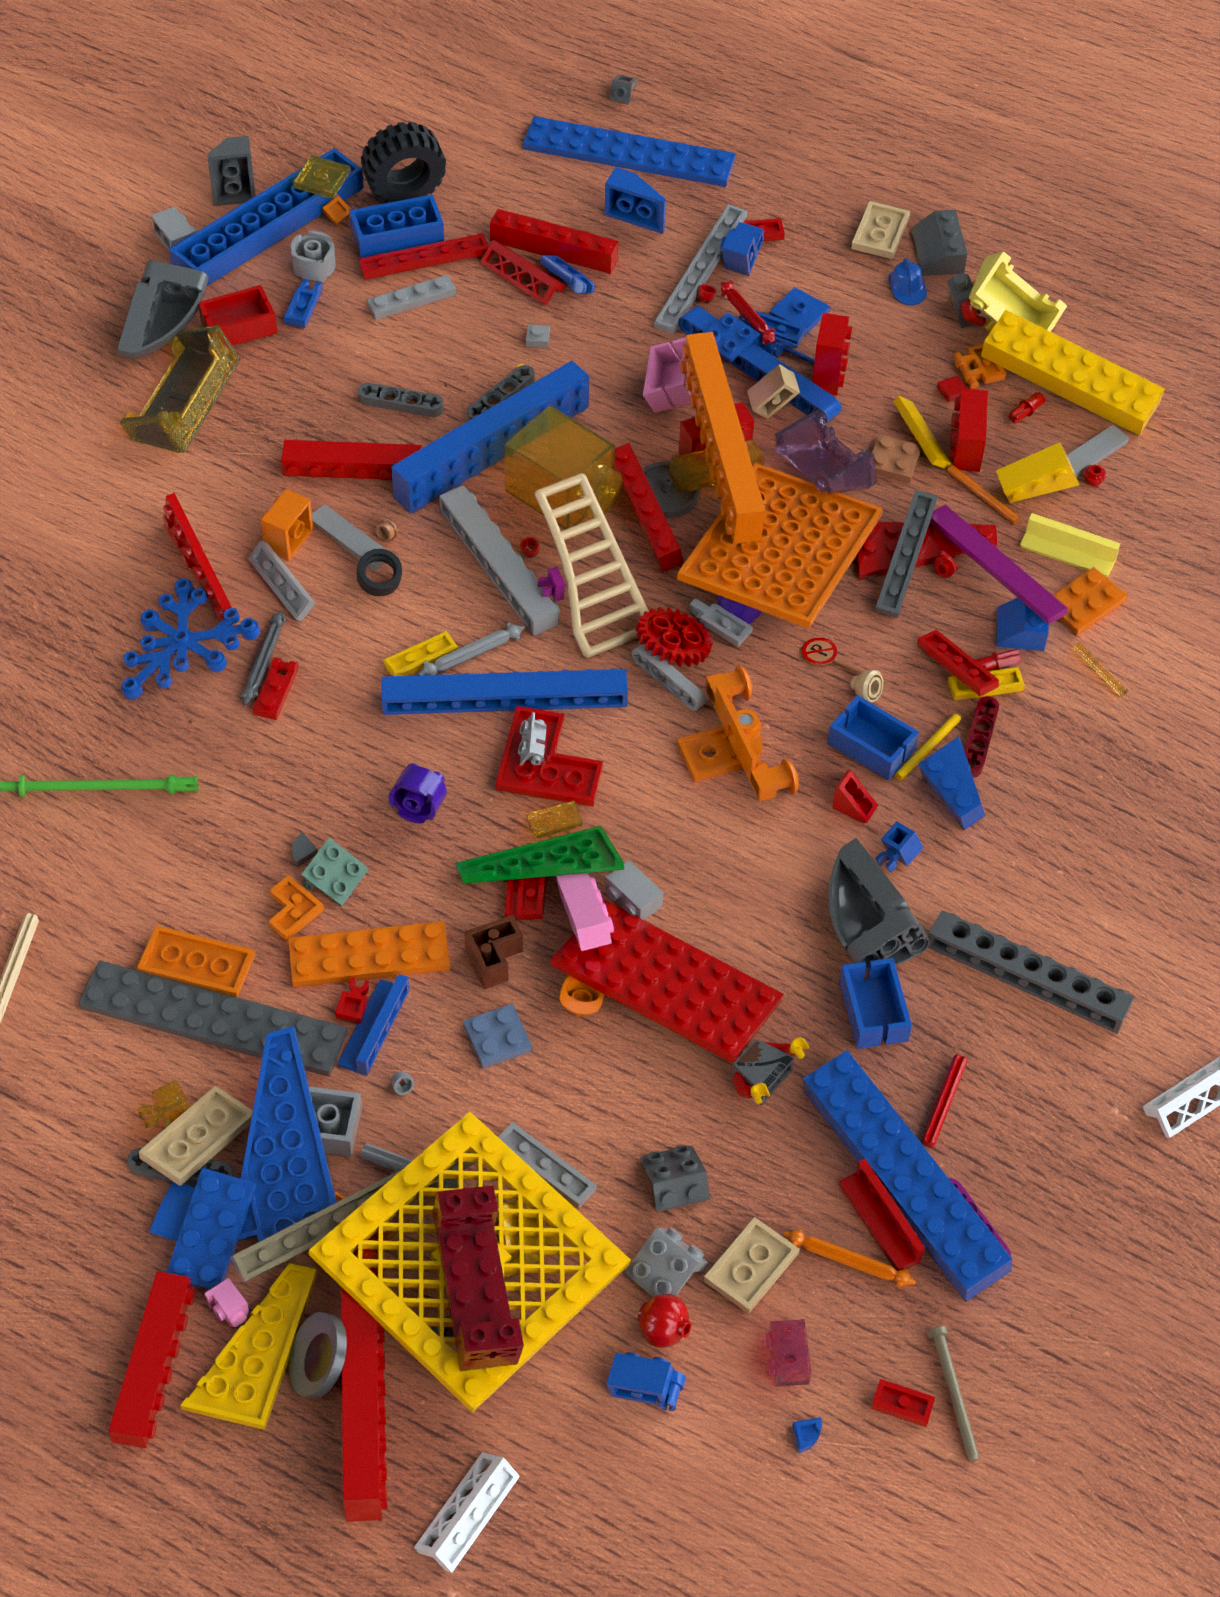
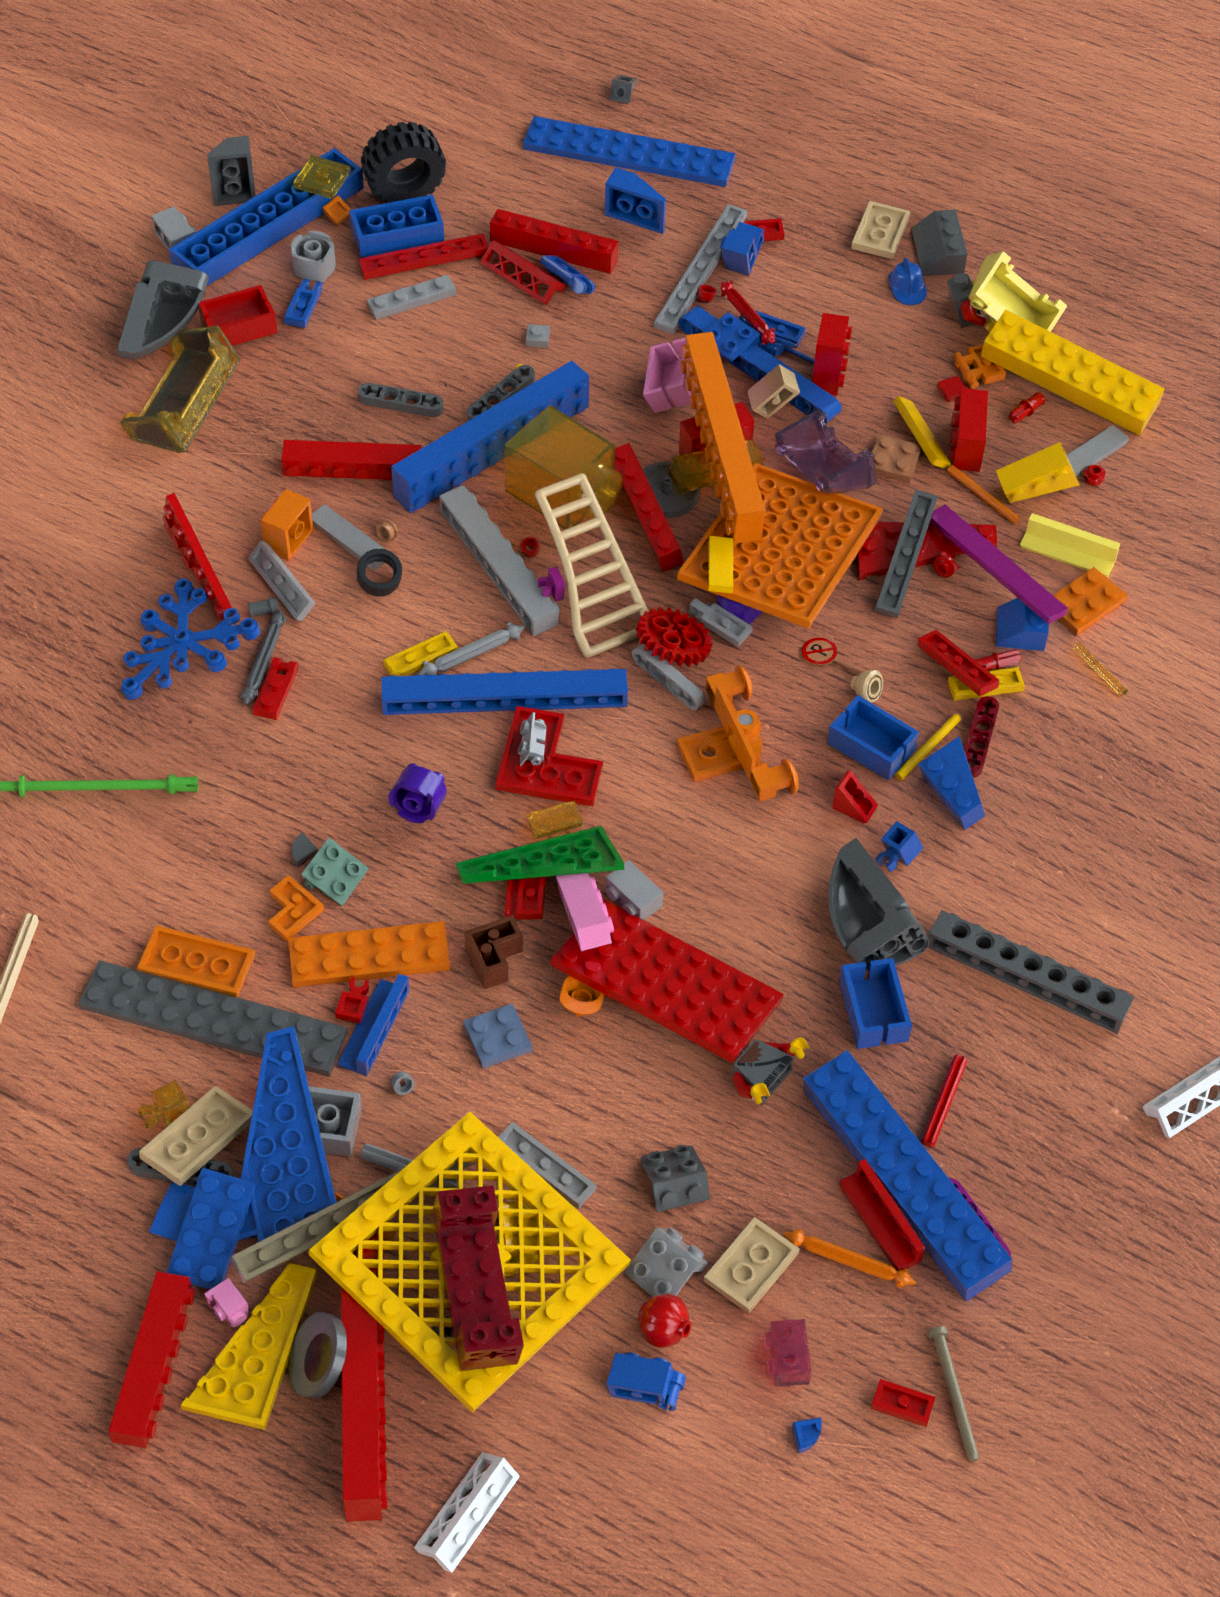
(263, 607): none -> dark grey pin
(720, 564): none -> yellow tile
(800, 309): blue plate -> none

